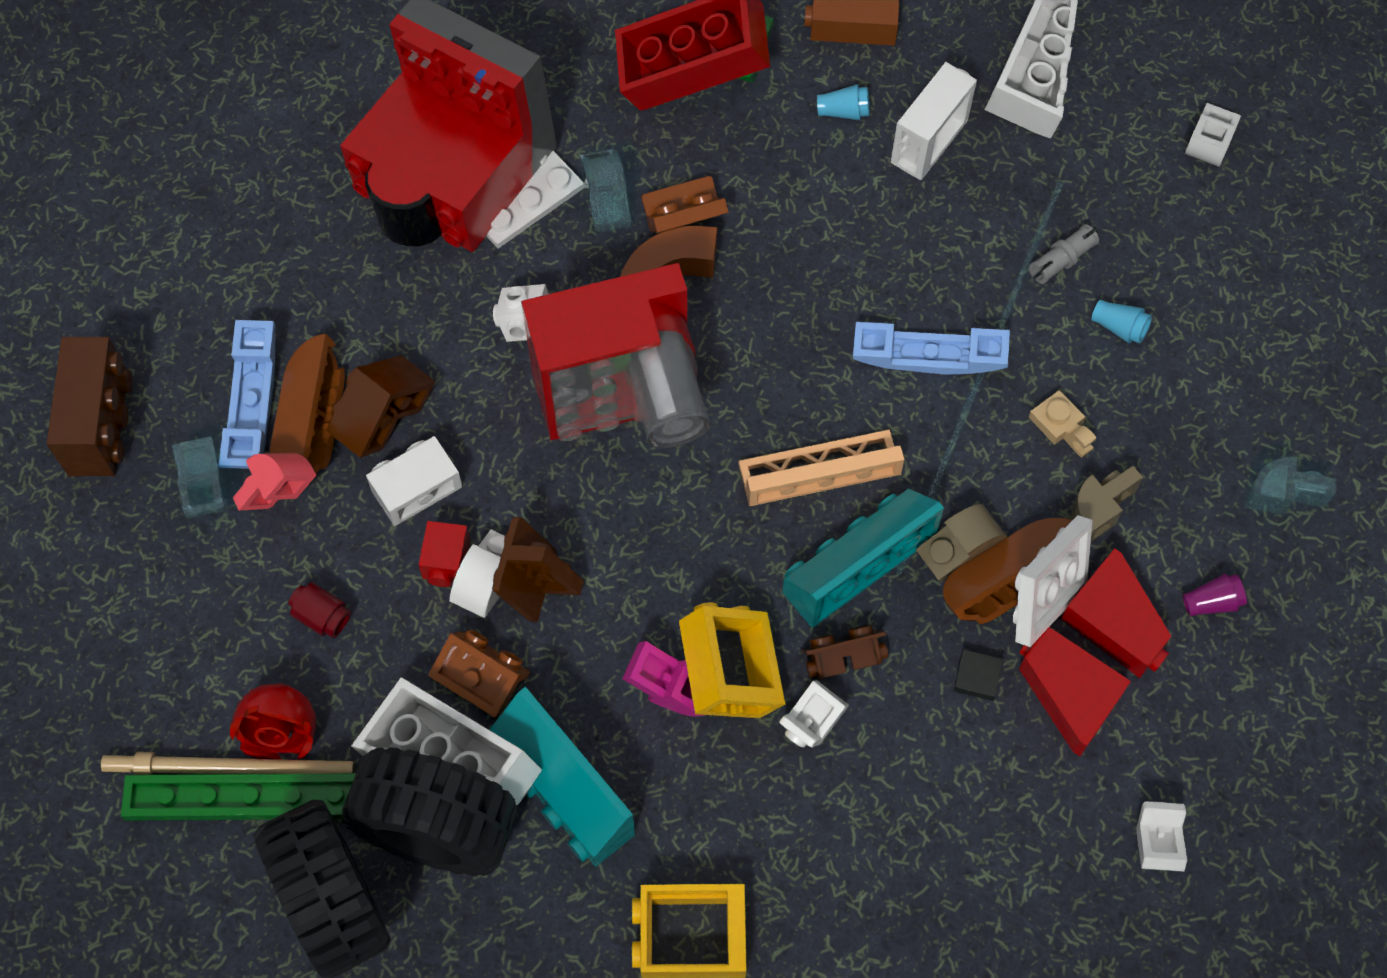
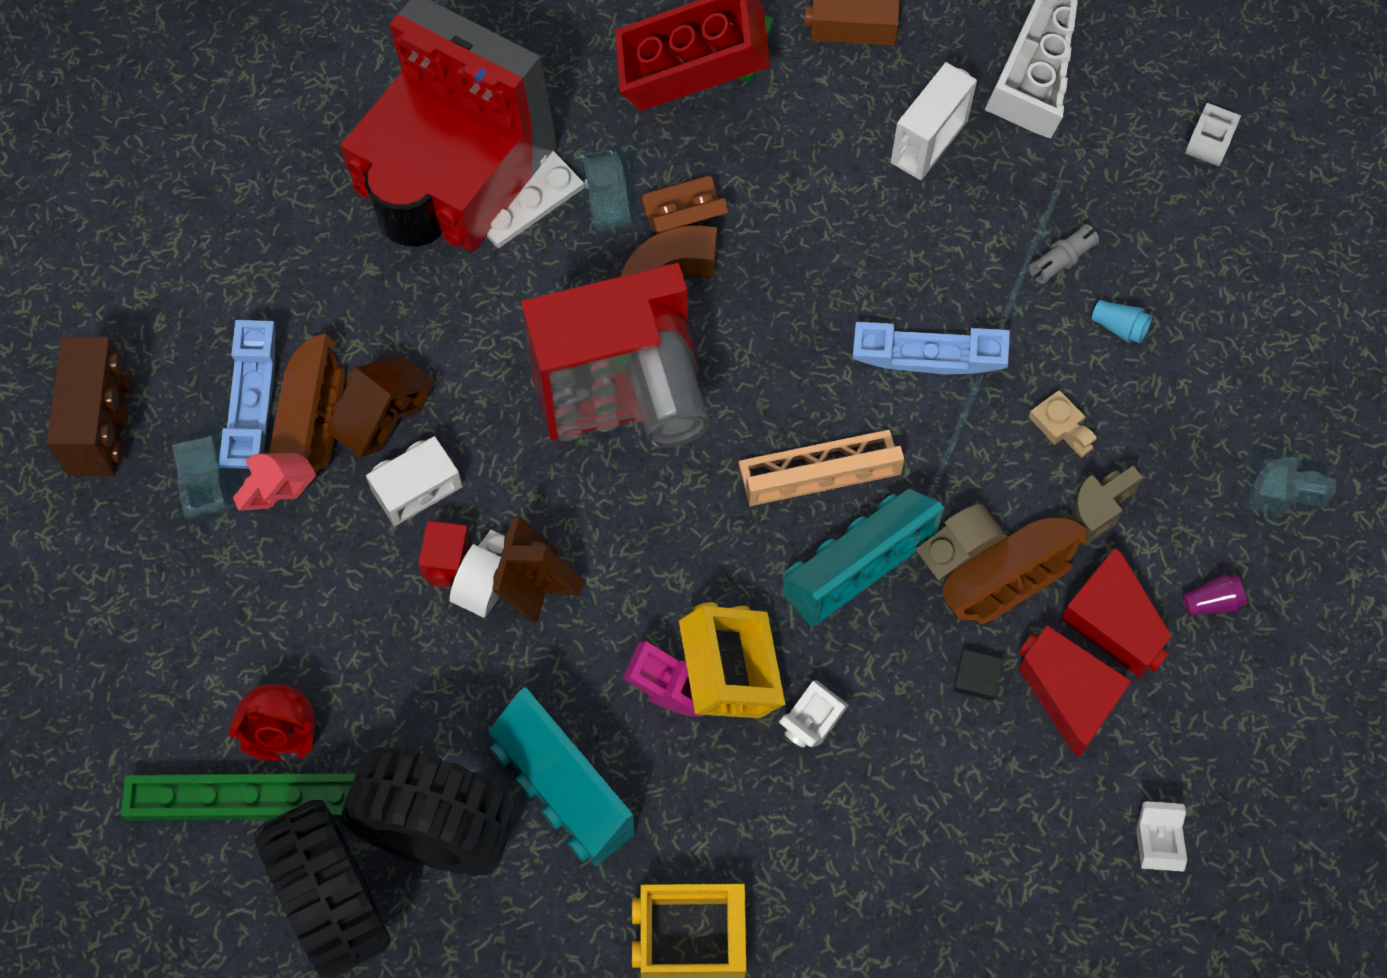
(148, 764): tan bar -> none
(319, 610): dark red brick -> none
(426, 725): white wedge -> none
(478, 671): dark orange bracket -> none
(509, 313): white brick -> none
(829, 653): reddish brown hinge -> none
(845, 103): medium azure cone -> none
(1052, 580): white plate -> none

